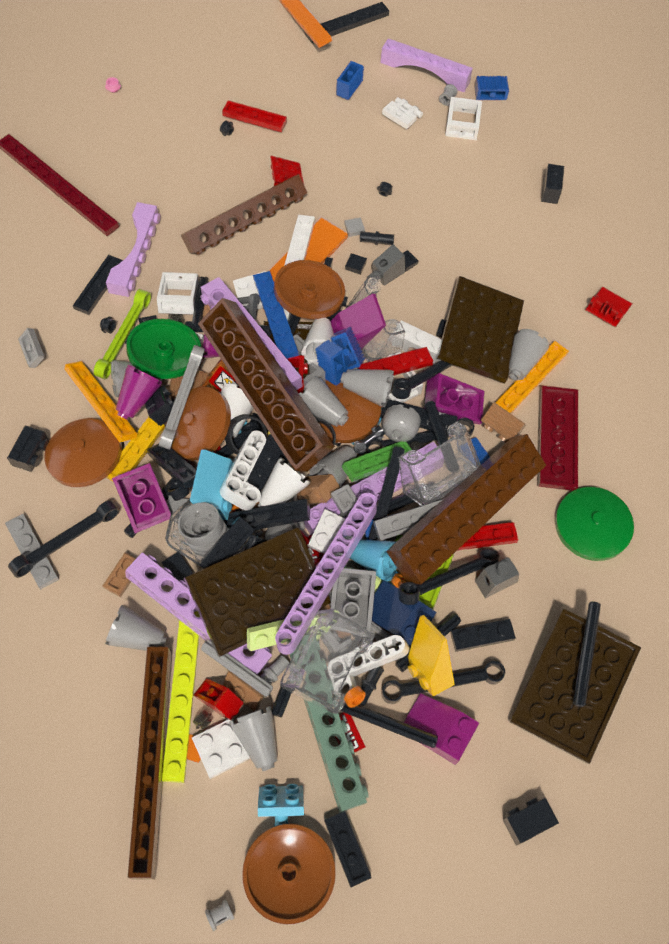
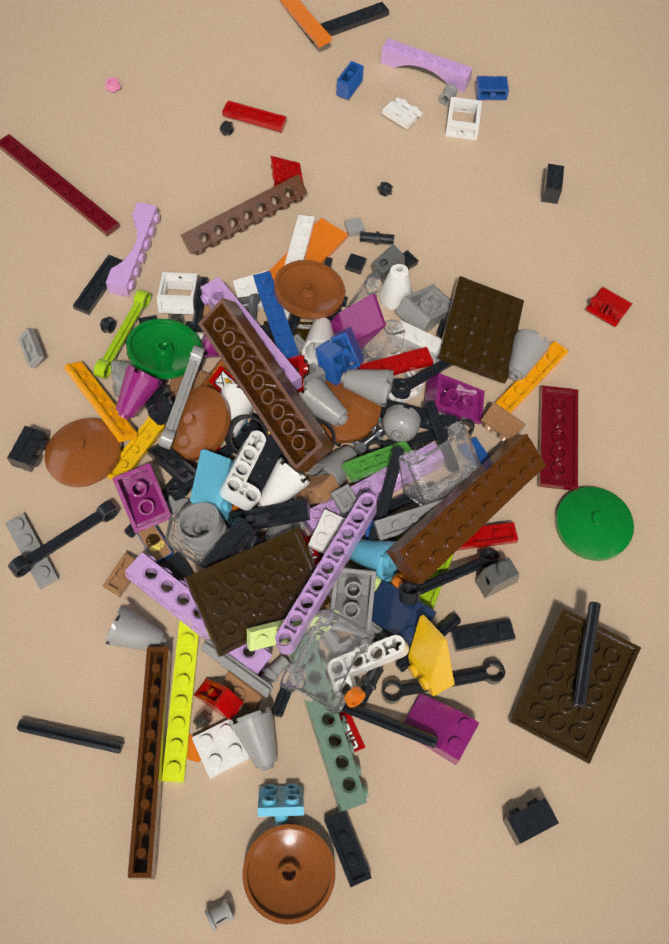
(70, 736): none -> black axle
(155, 544): none -> tile
(395, 287): none -> white cone
(424, 308): none -> light grey slope

